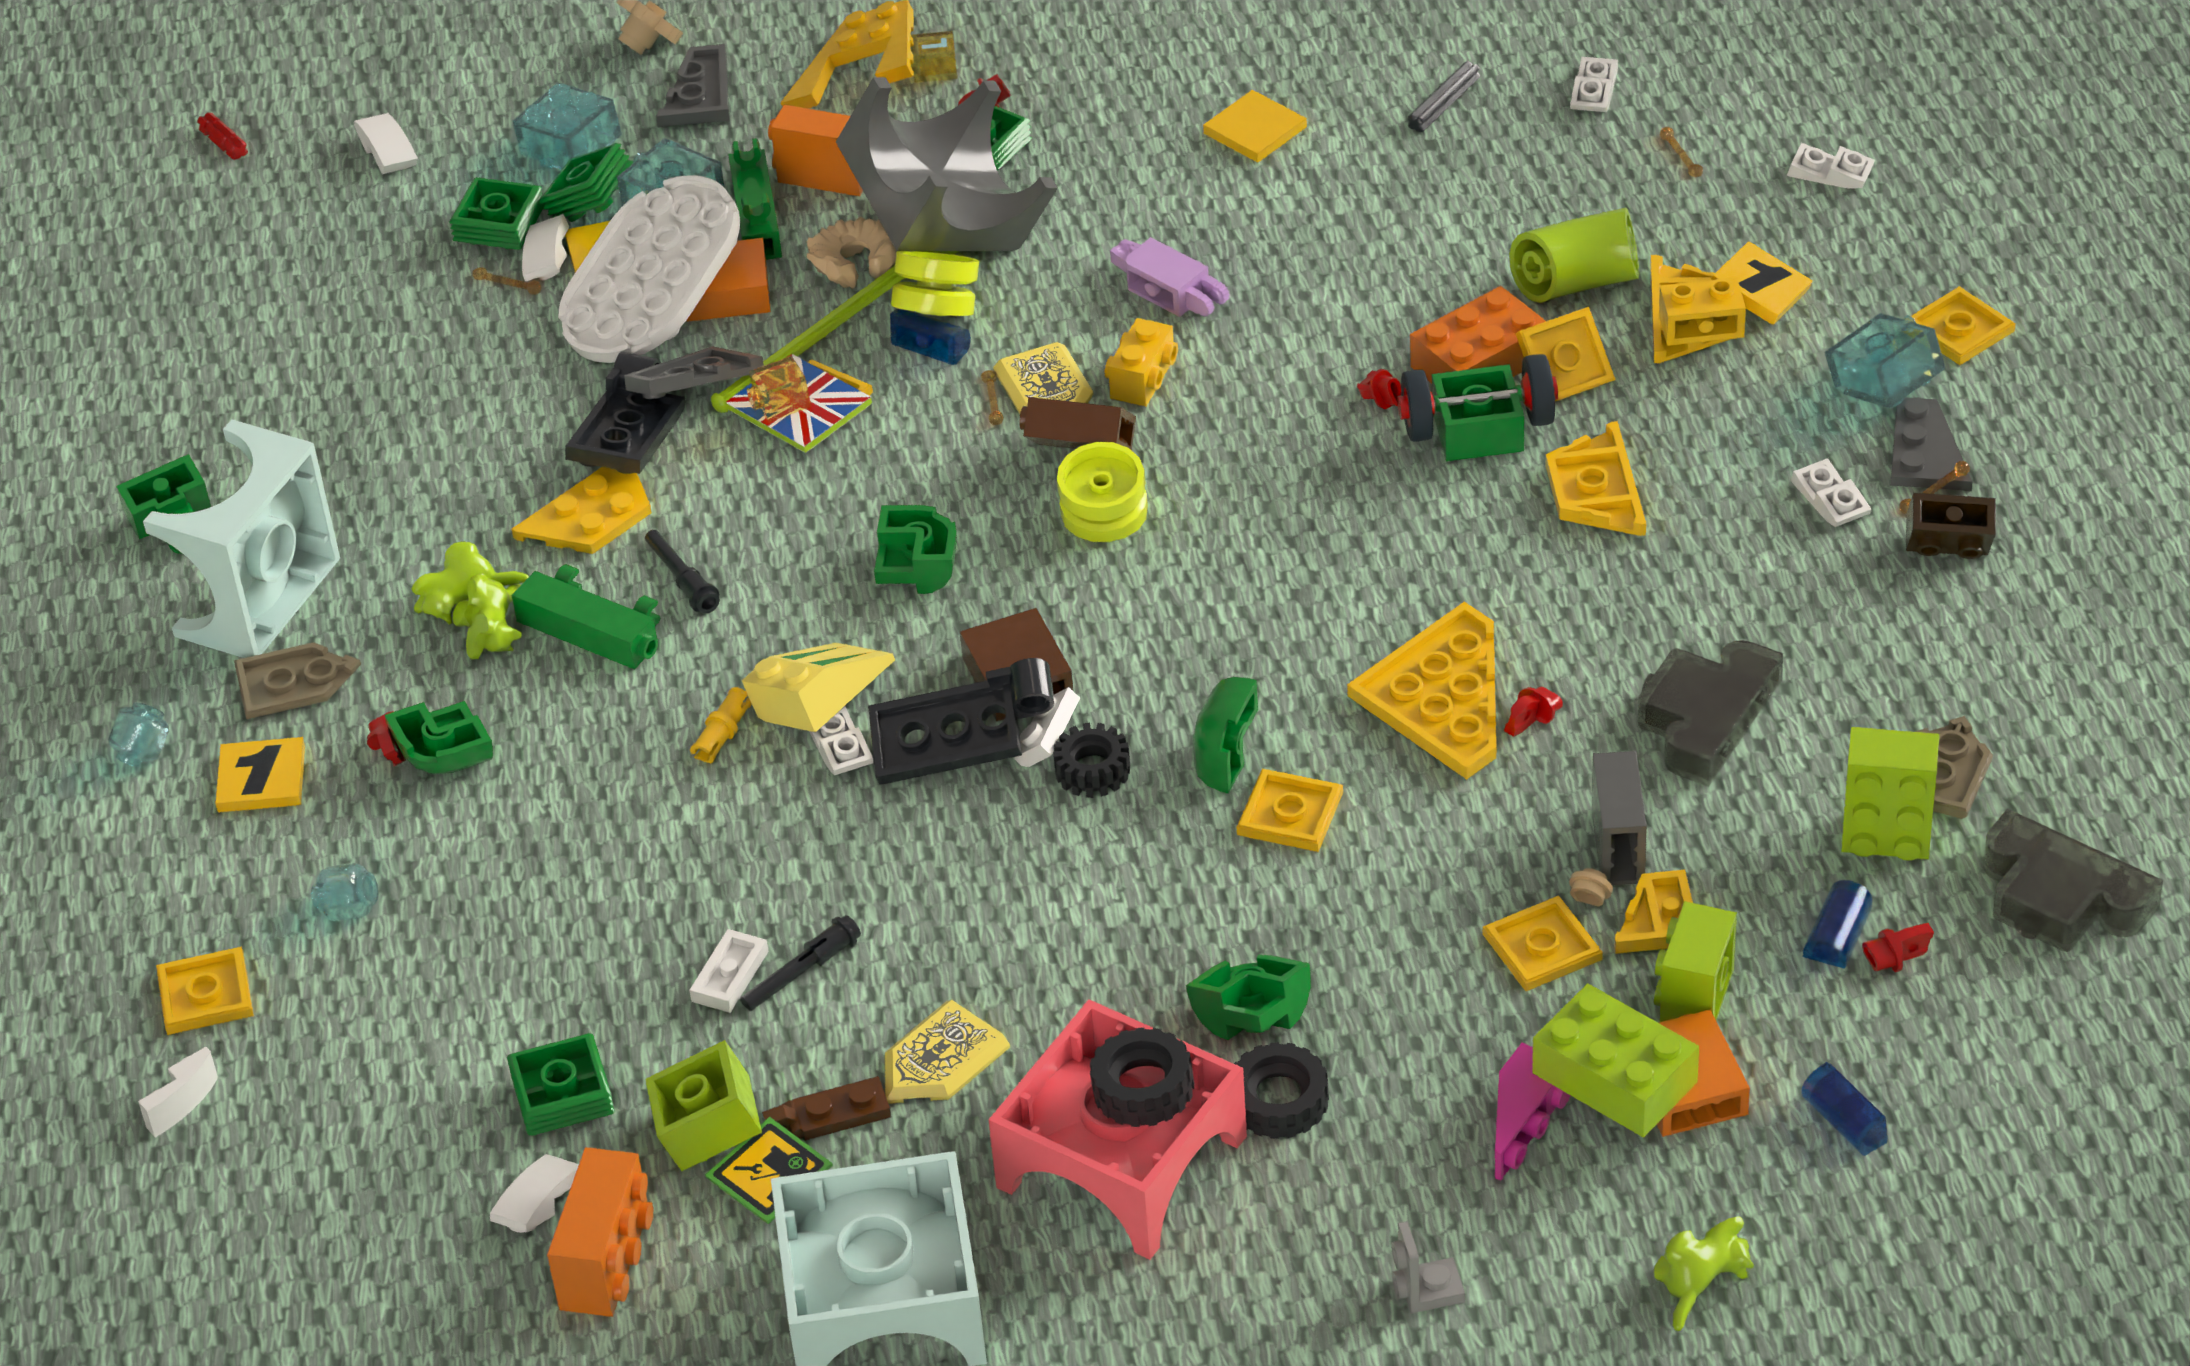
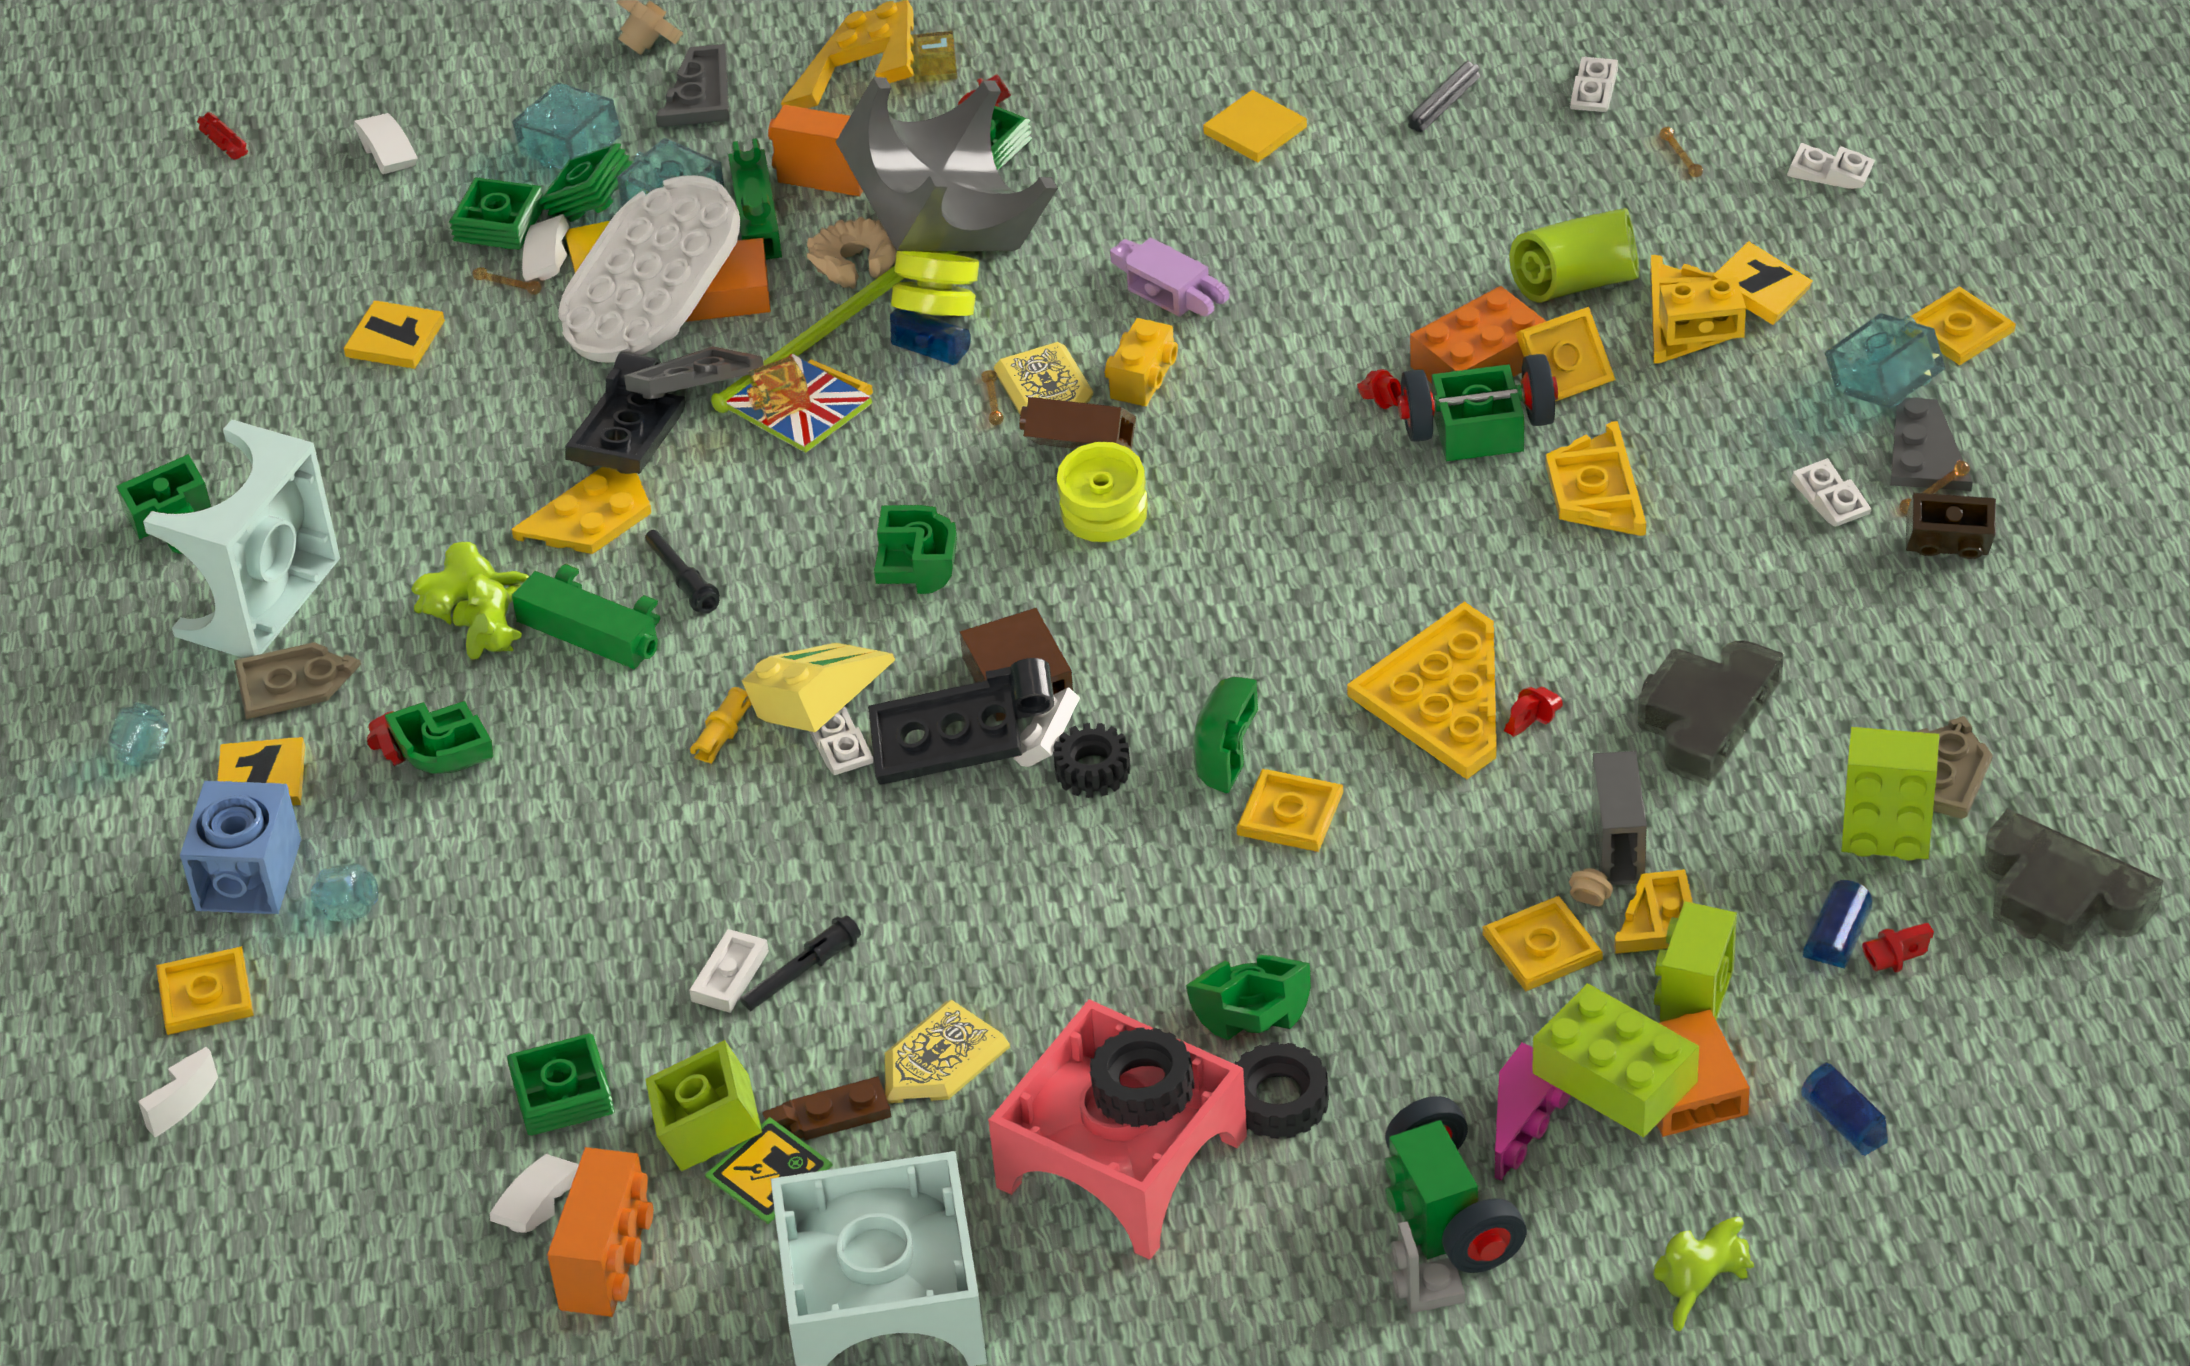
(240, 847): none -> medium blue brick
(394, 334): none -> yellow tile
(1439, 1192): none -> brick

